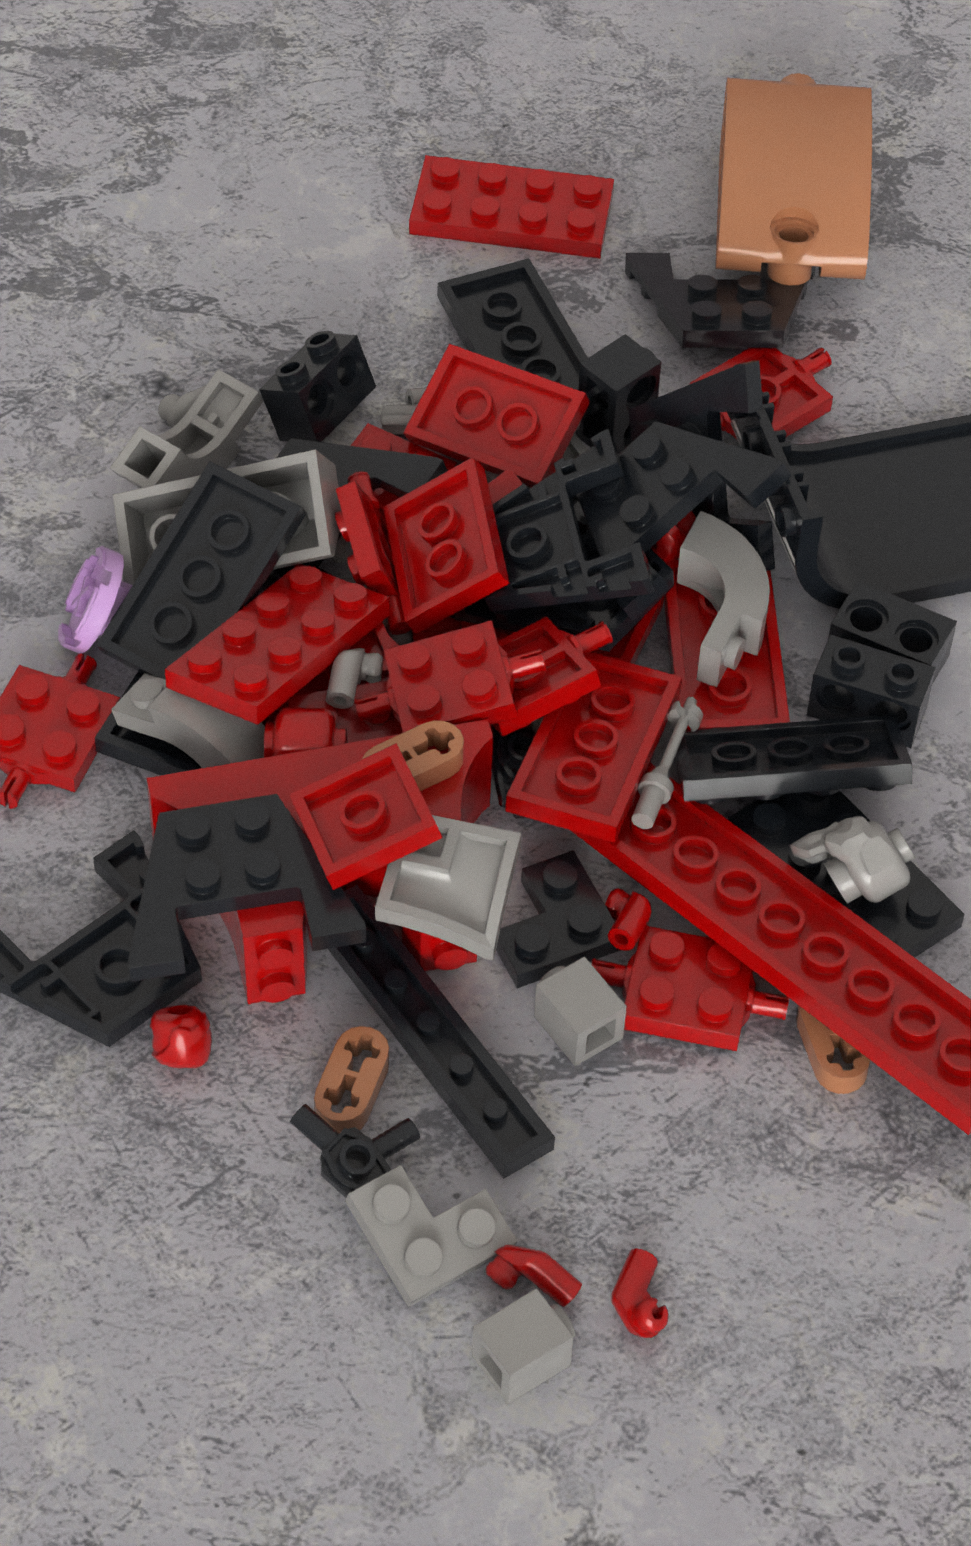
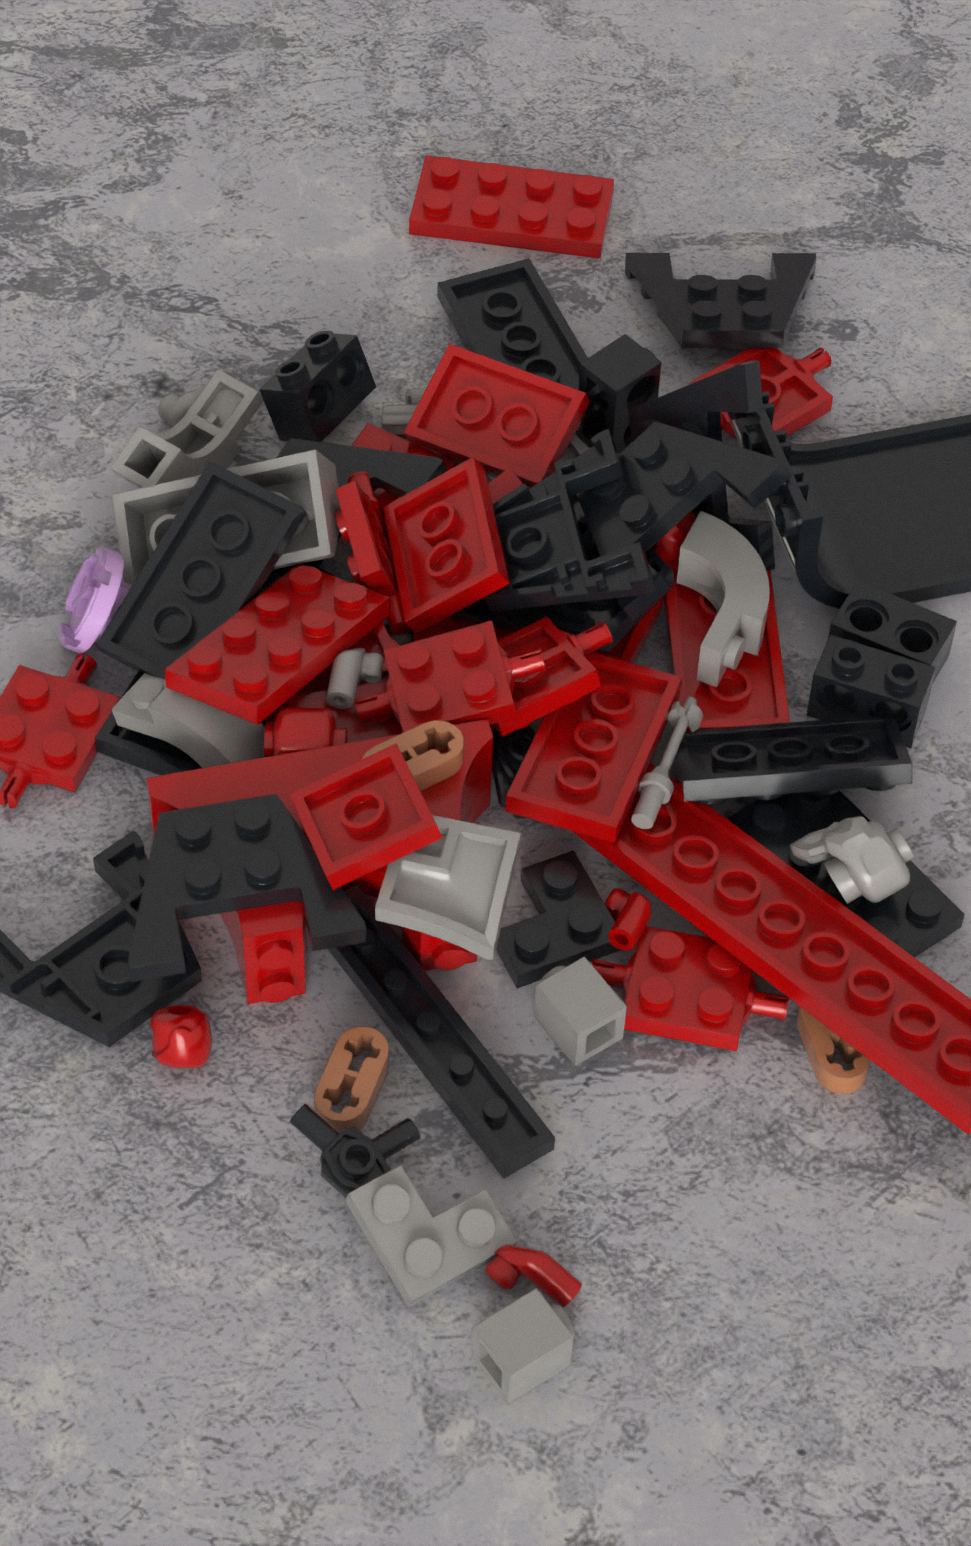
(632, 1299): red arm -> none
(795, 179): nougat panel -> none

